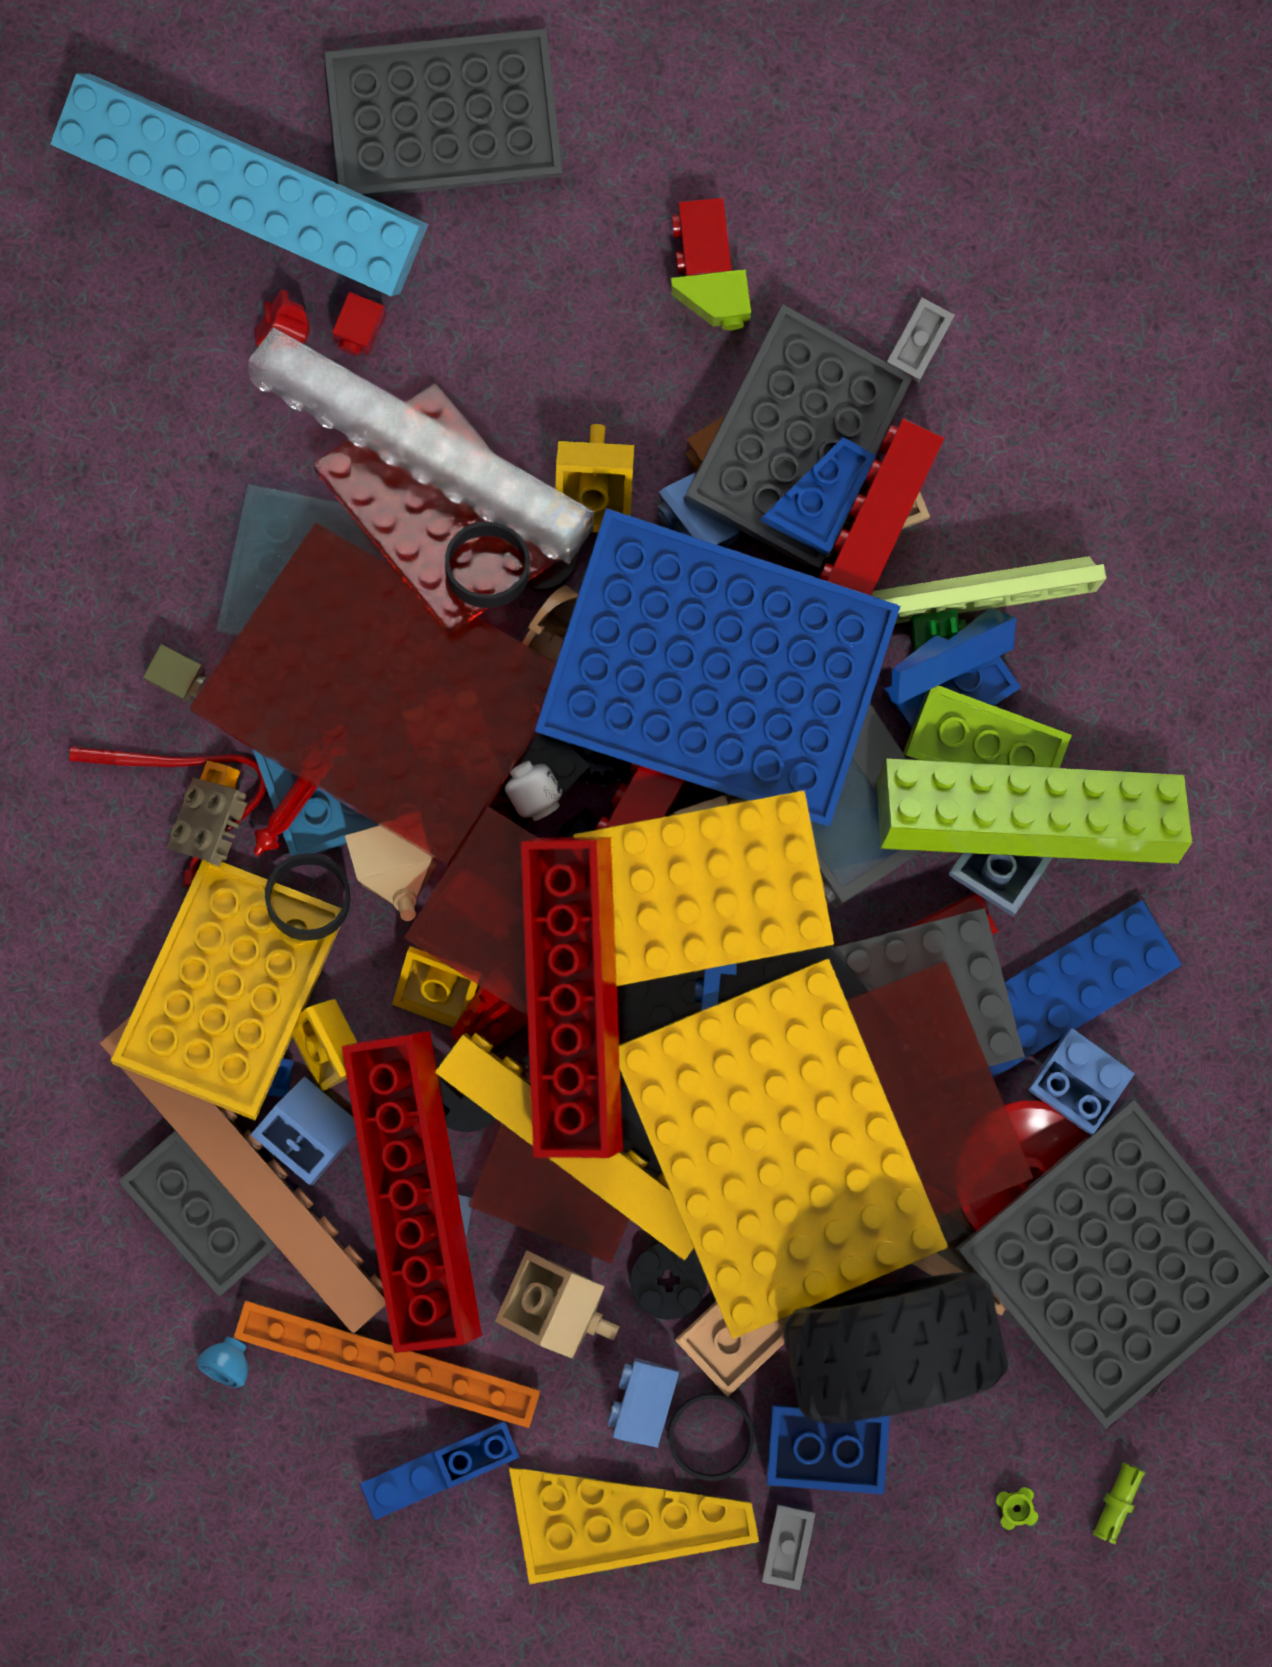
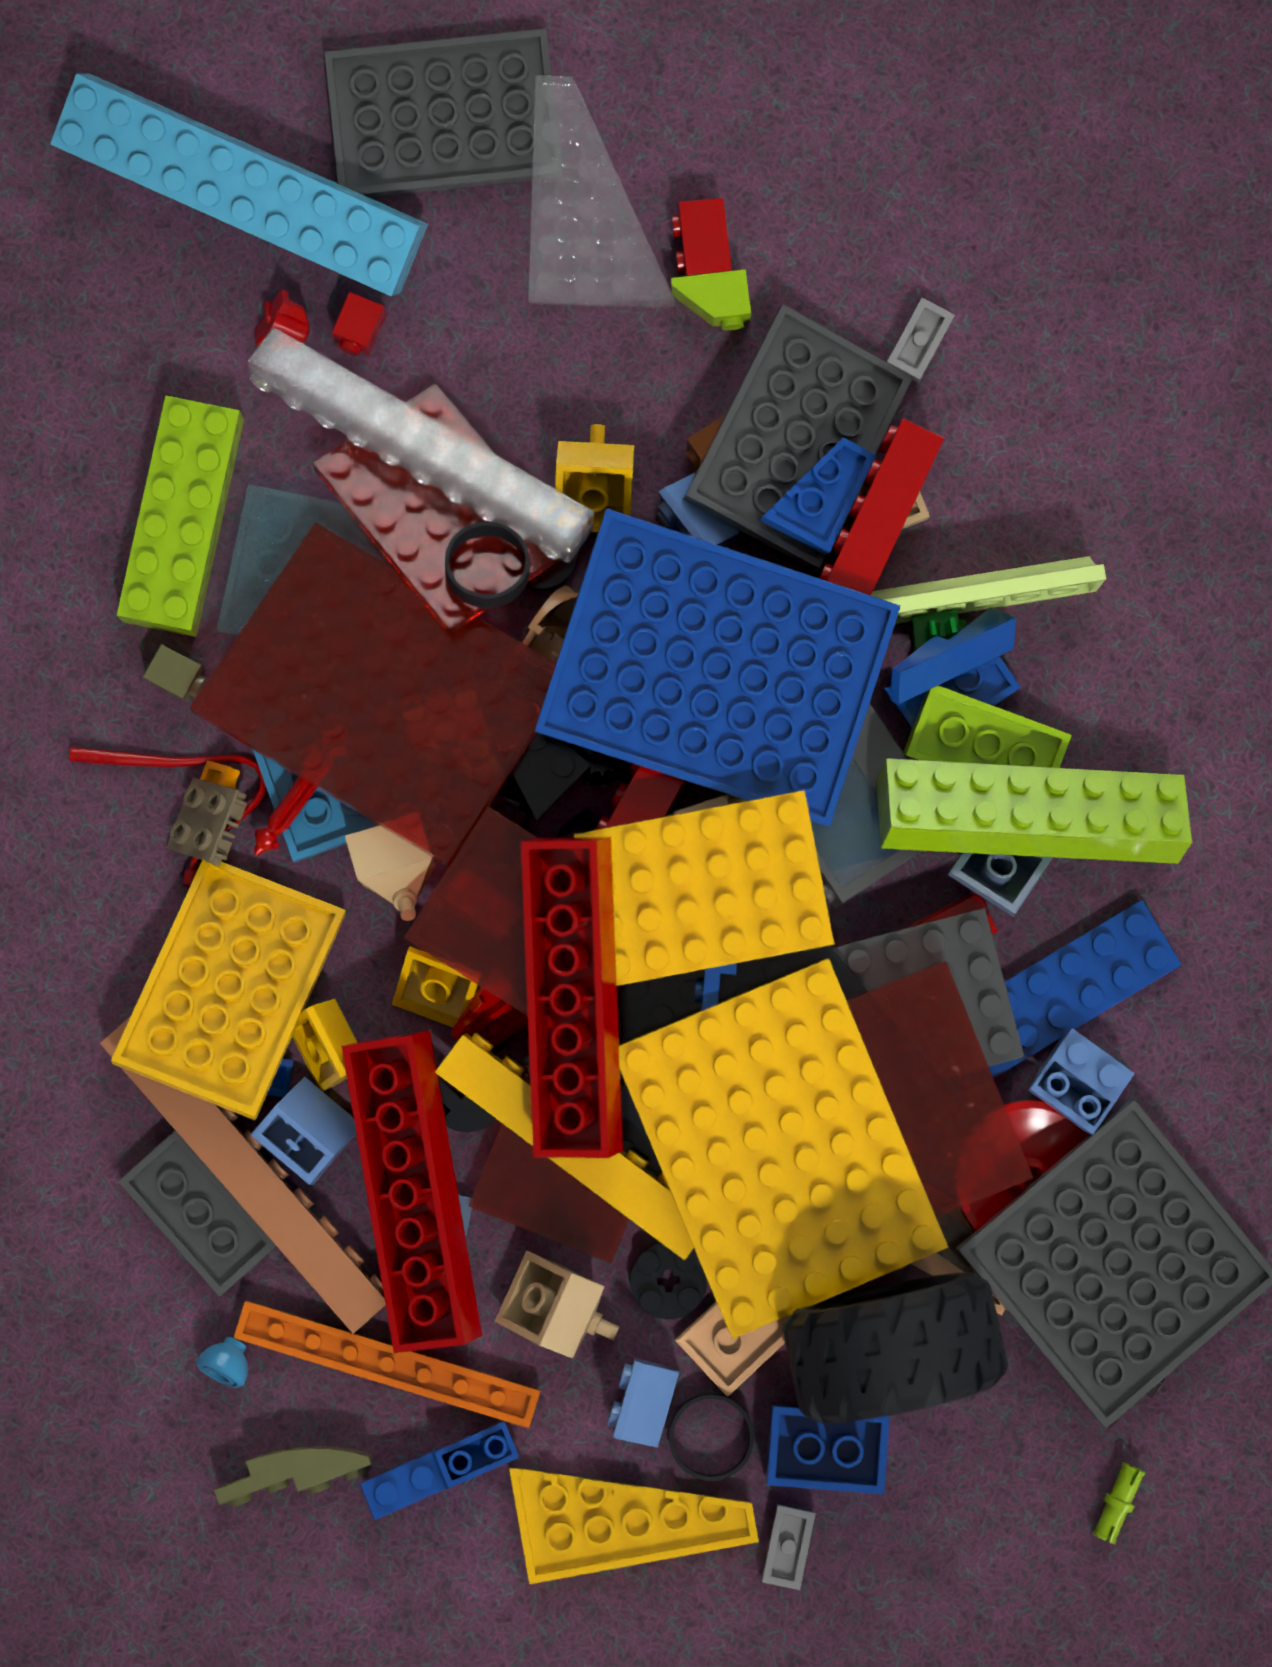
(180, 516): none -> lime brick
(307, 859): black tyre -> none
(308, 1466): none -> olive slope
(533, 790): white head -> none
(582, 223): none -> clear wing
(1024, 1516): lime plate -> none

